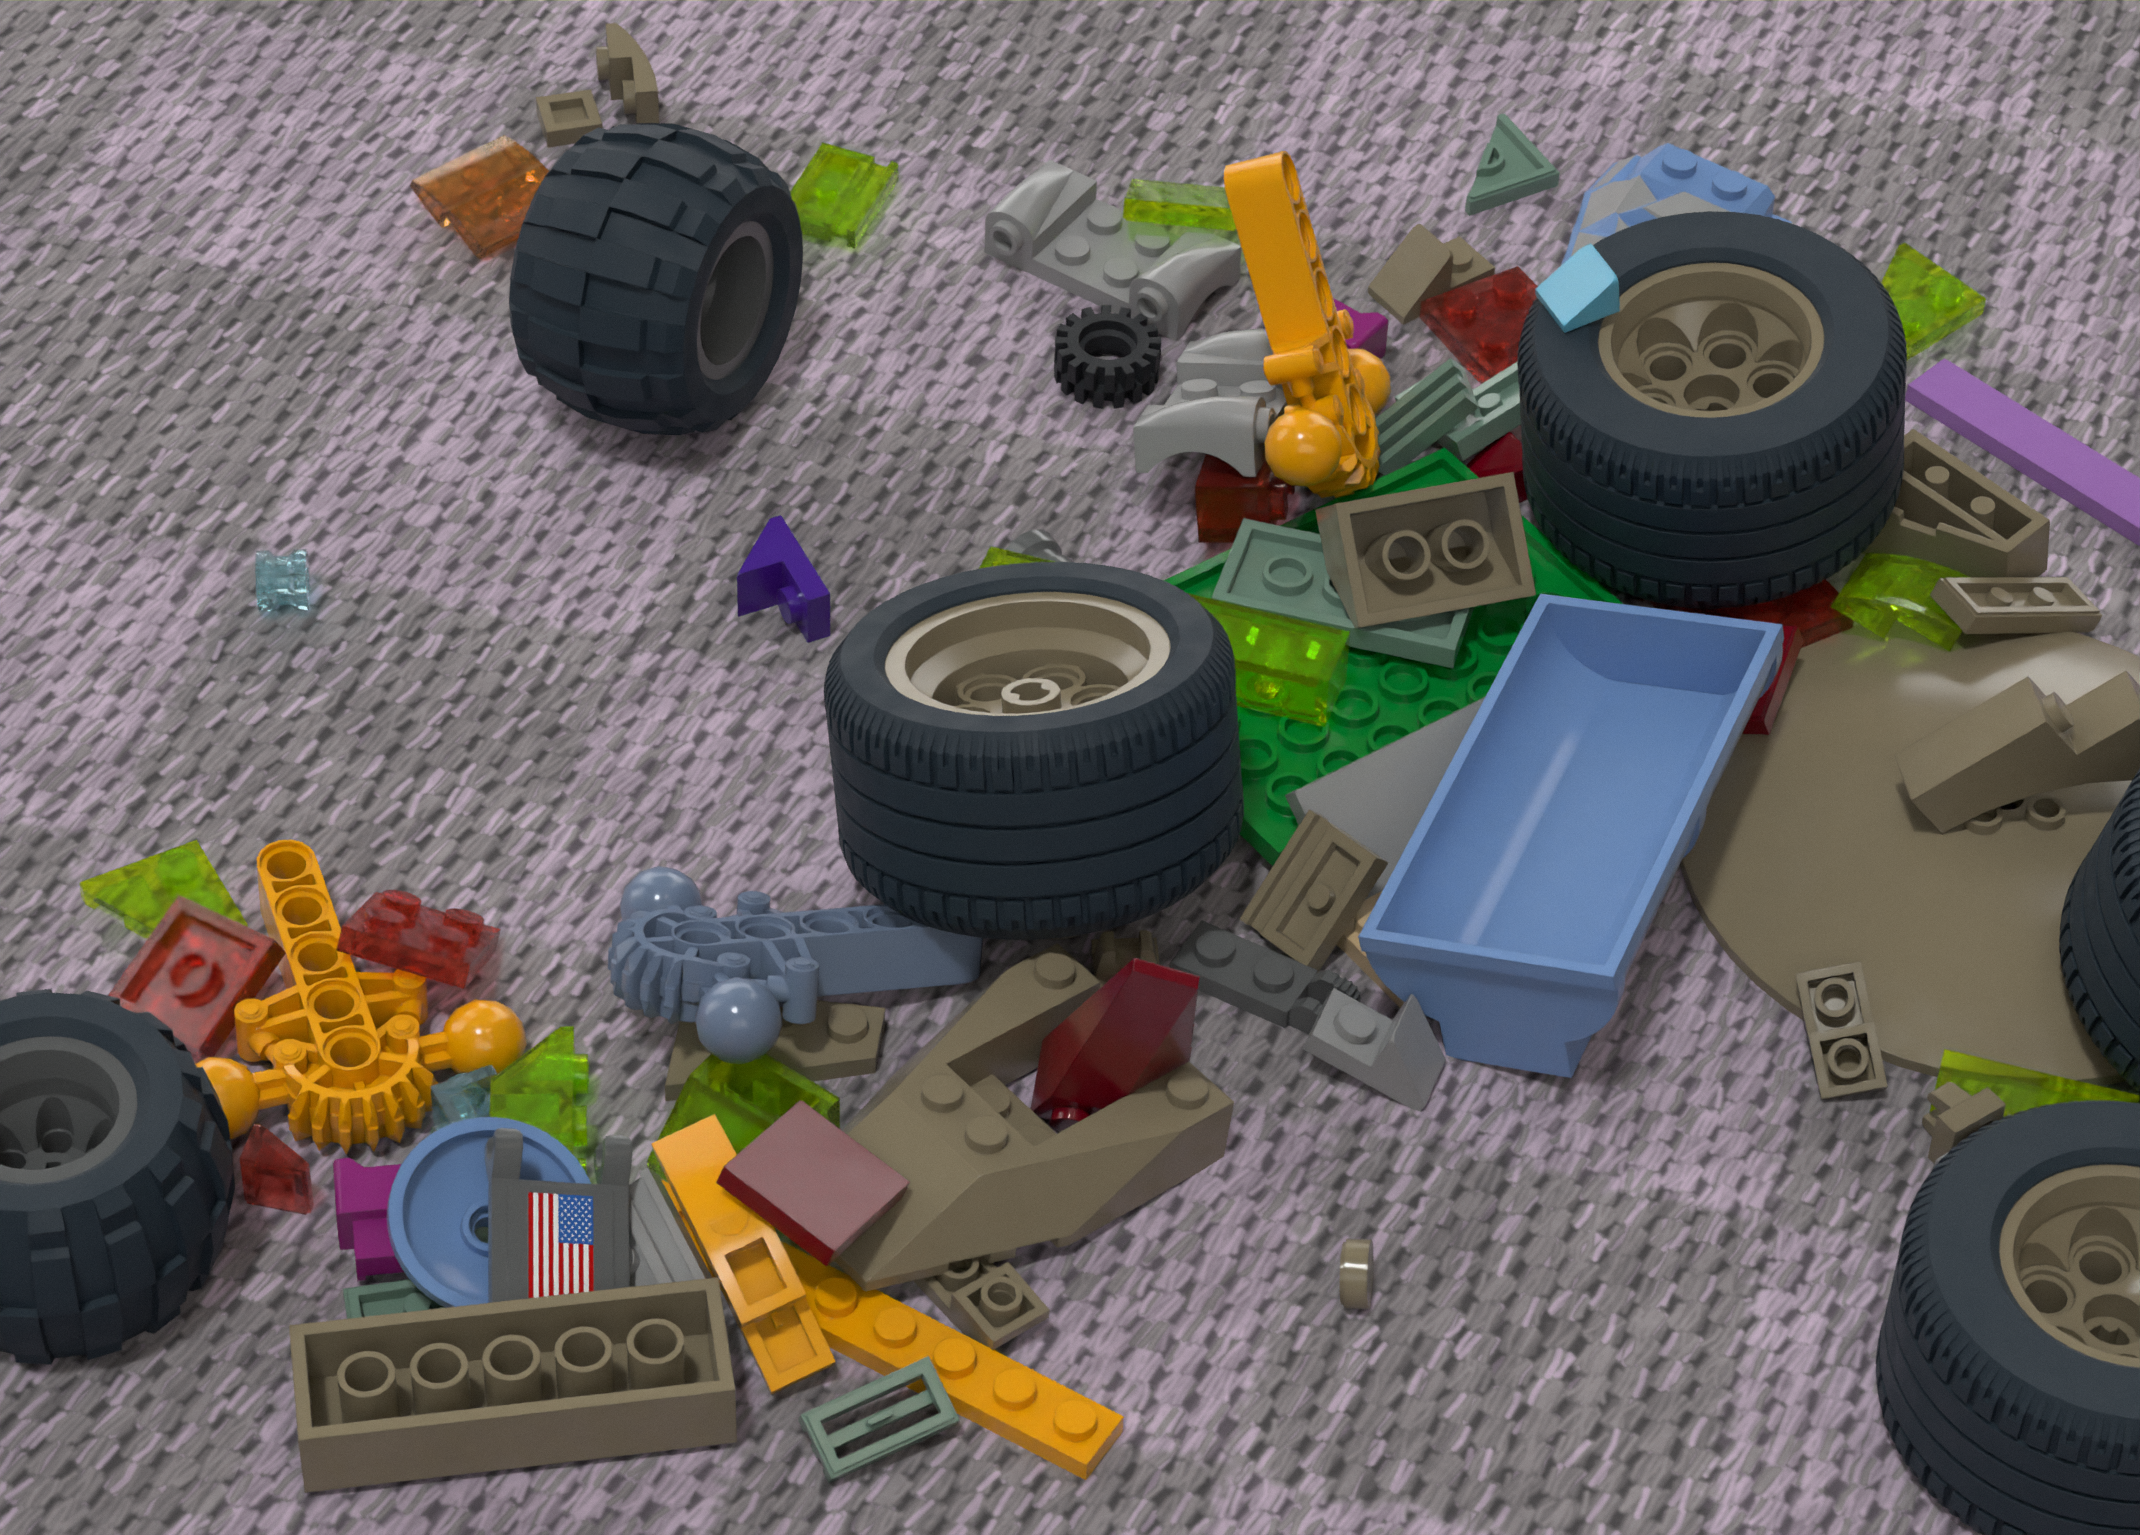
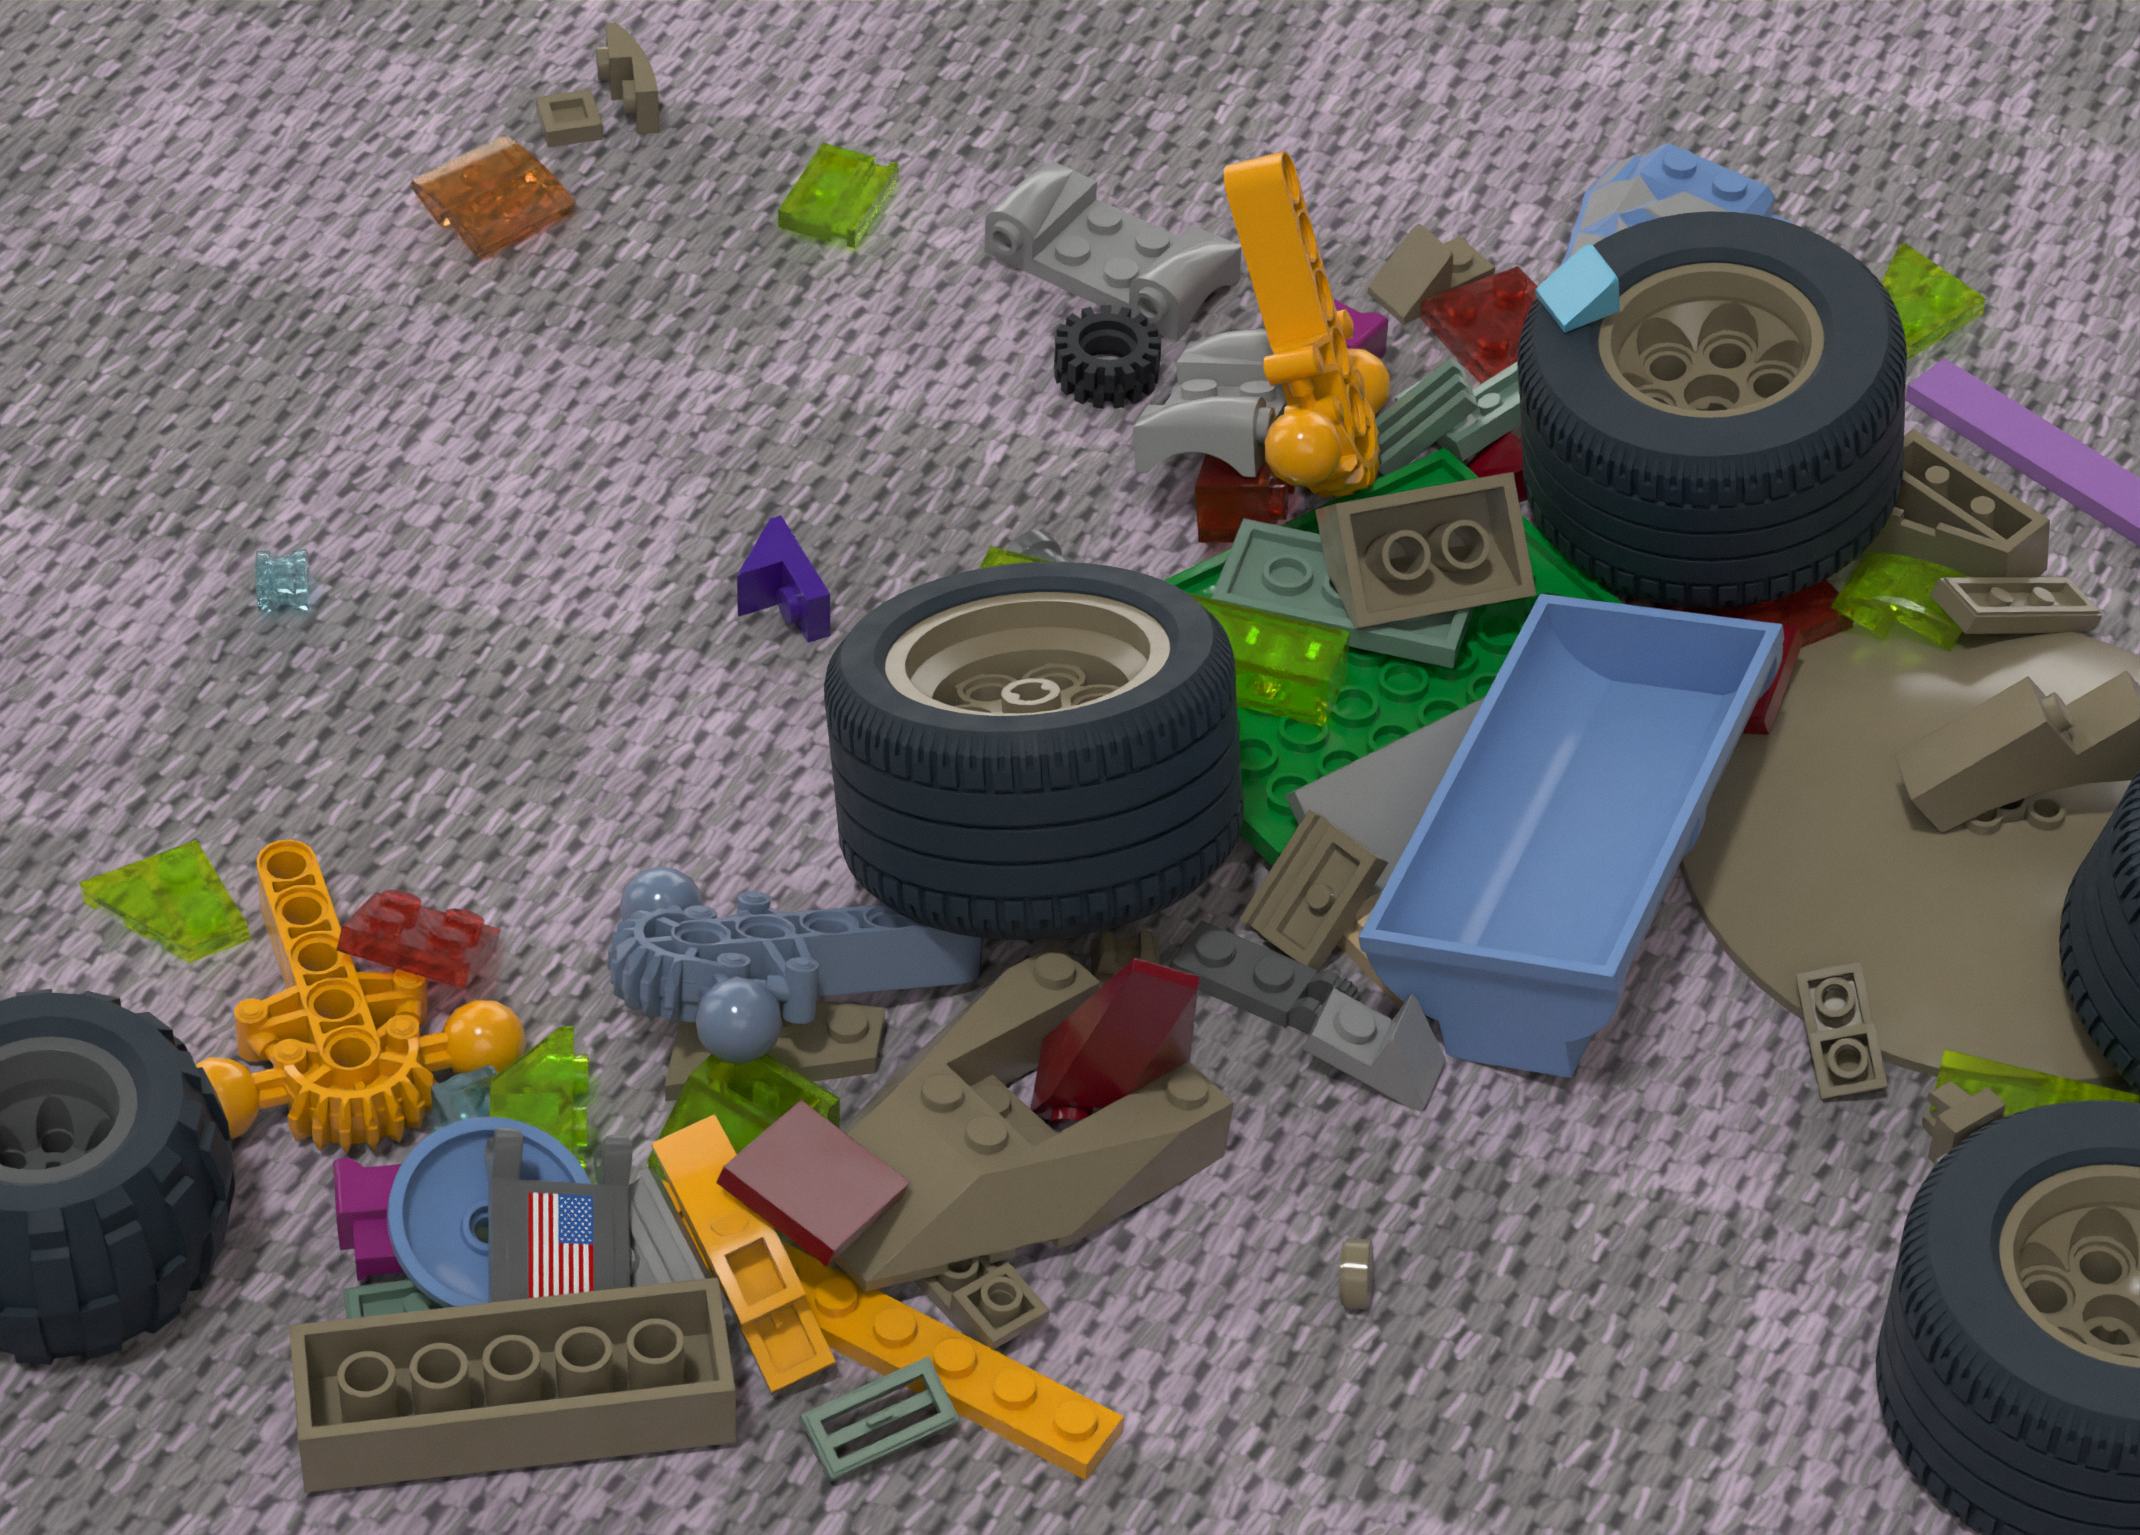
(197, 973): clear red plate -> none
(275, 1174): clear red slope -> none
(656, 278): black wheel -> none
(1178, 205): clear neon green tile -> none
(1509, 169): sand green tile -> none

